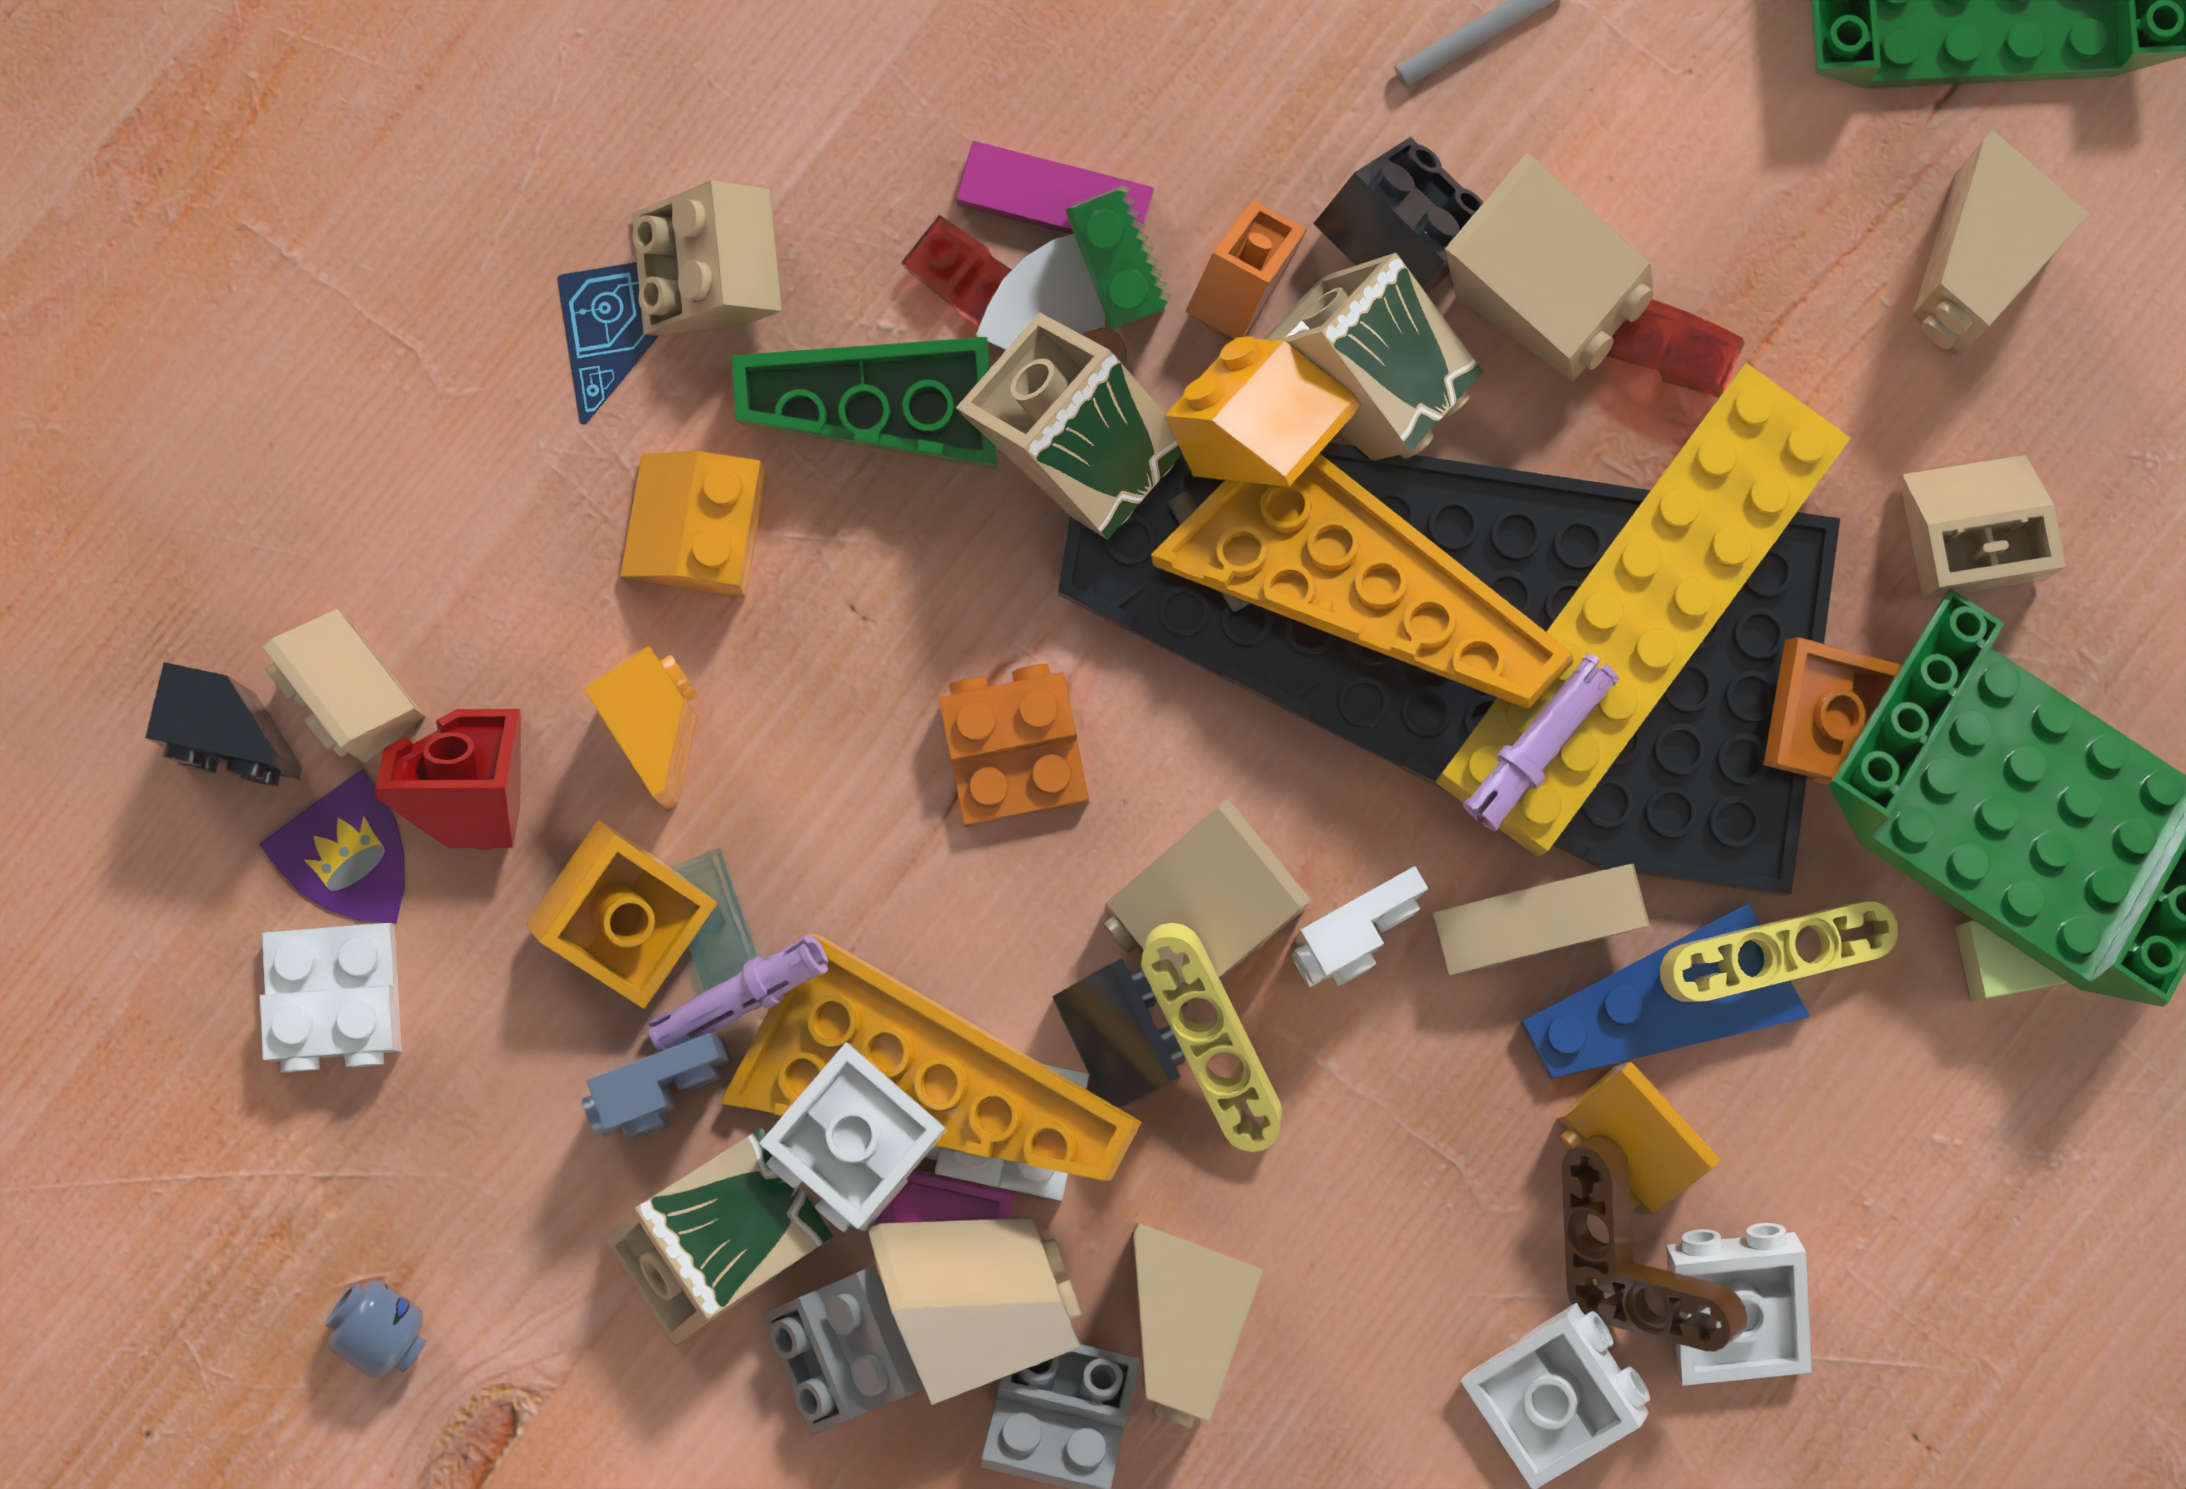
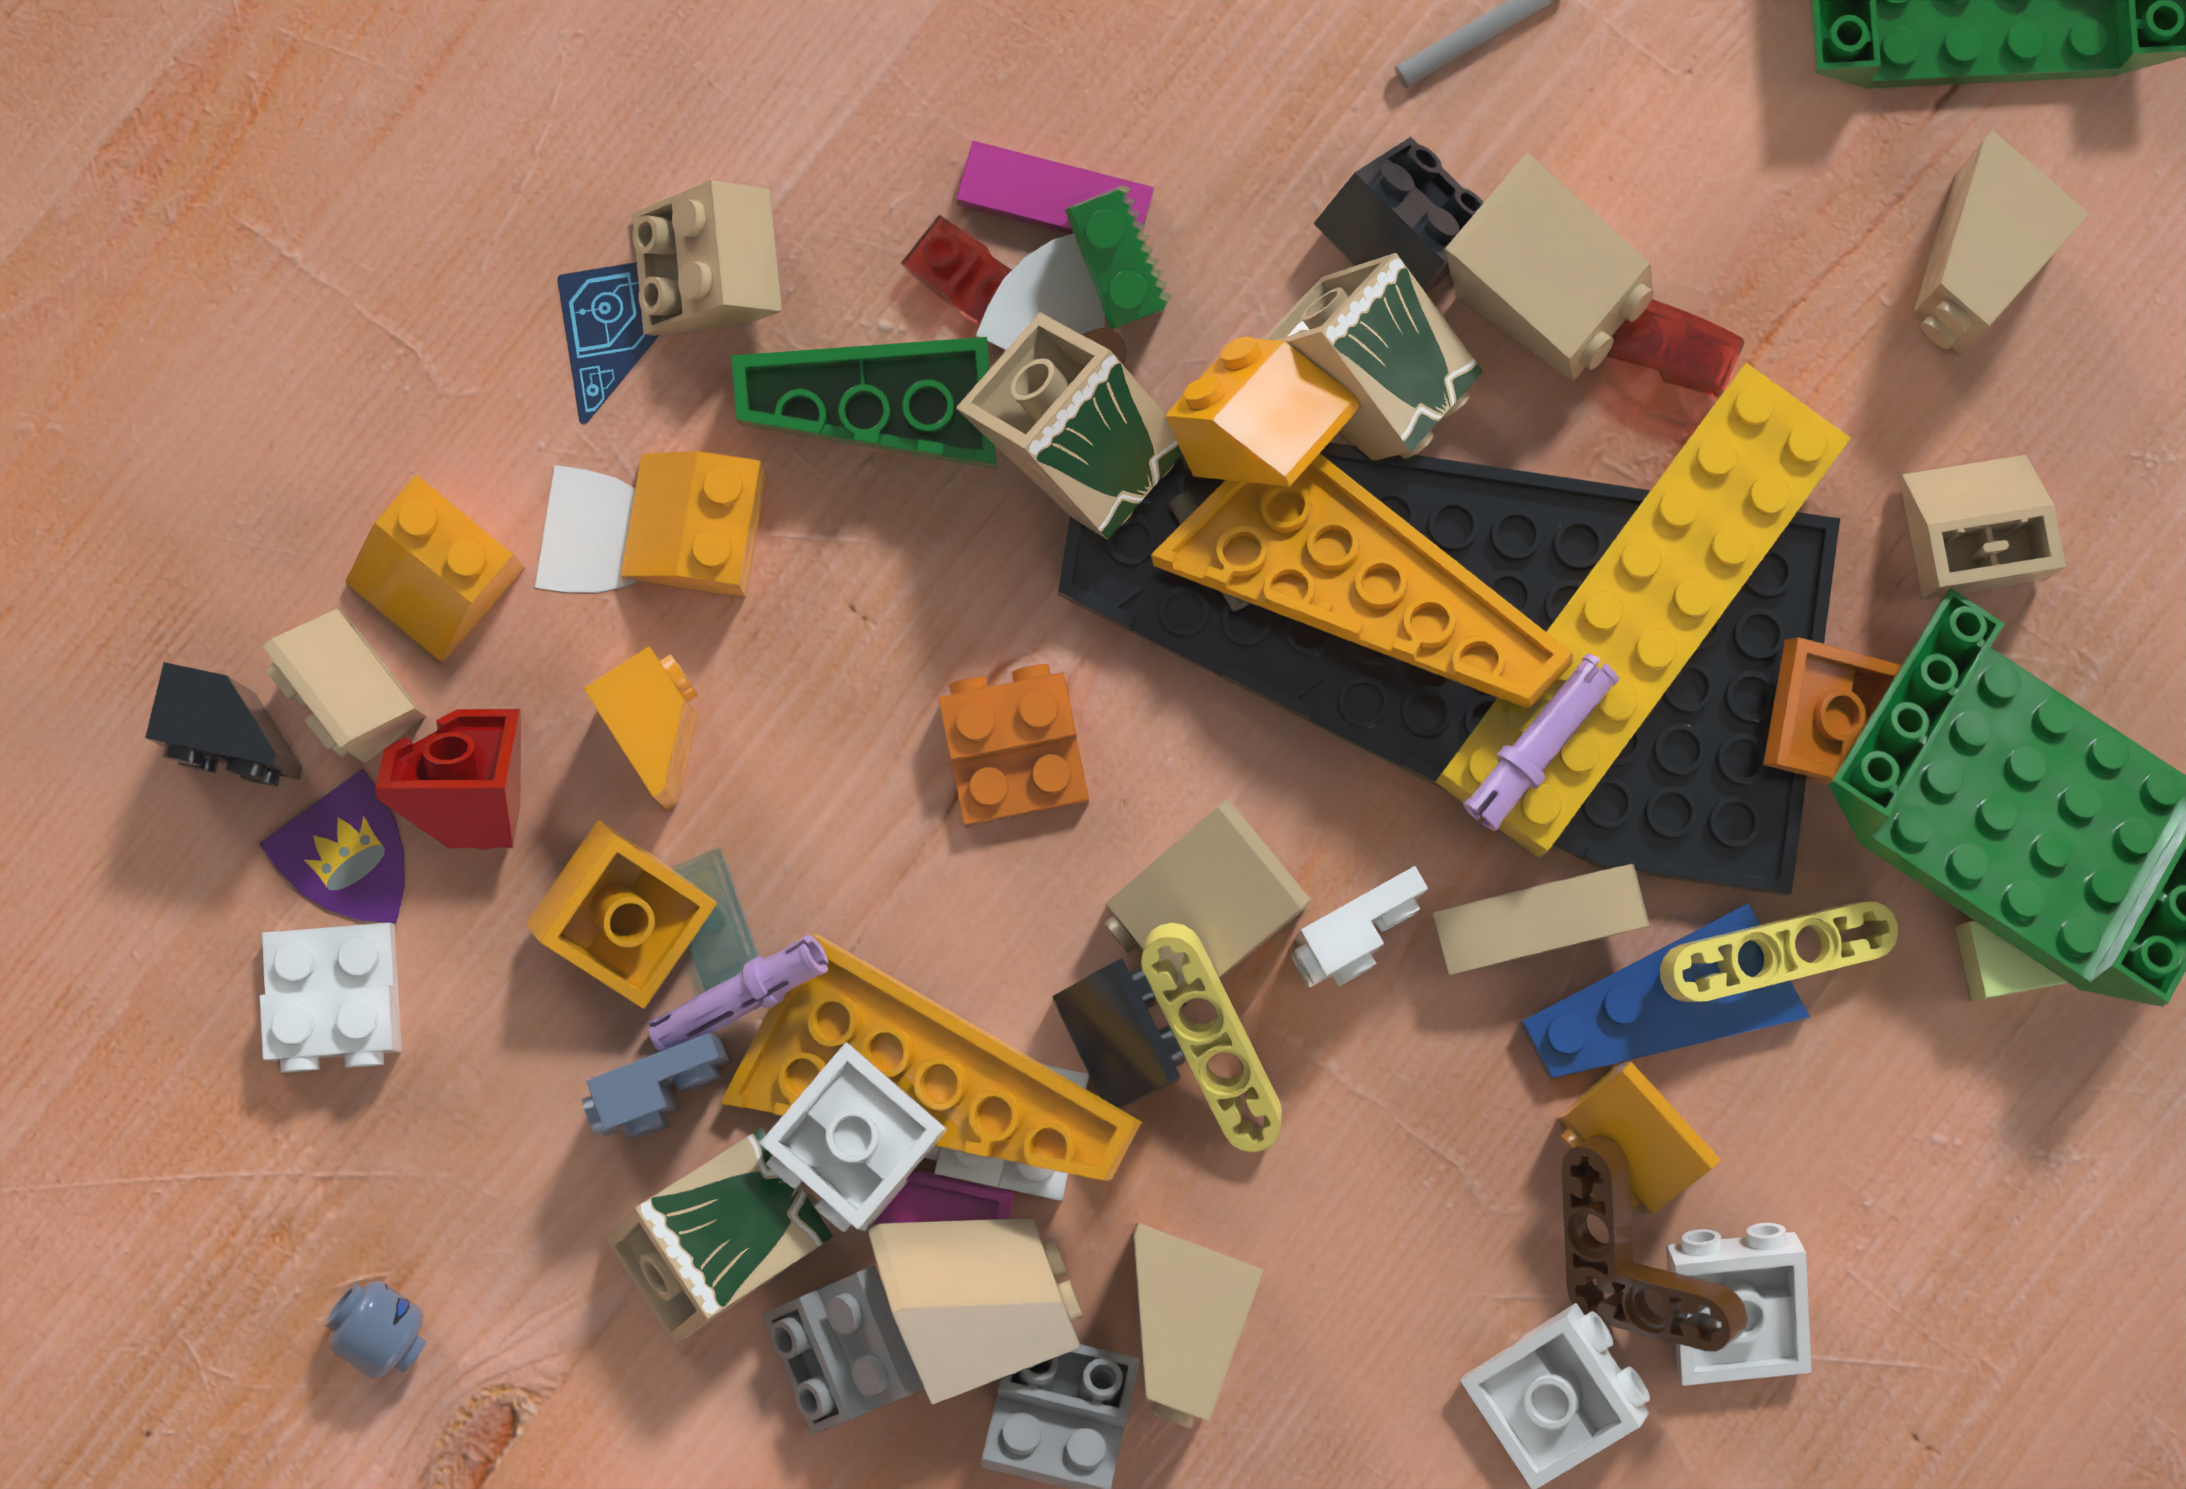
(431, 568): none -> light orange slope
(584, 532): none -> white sticker
(1245, 270): orange slope -> none

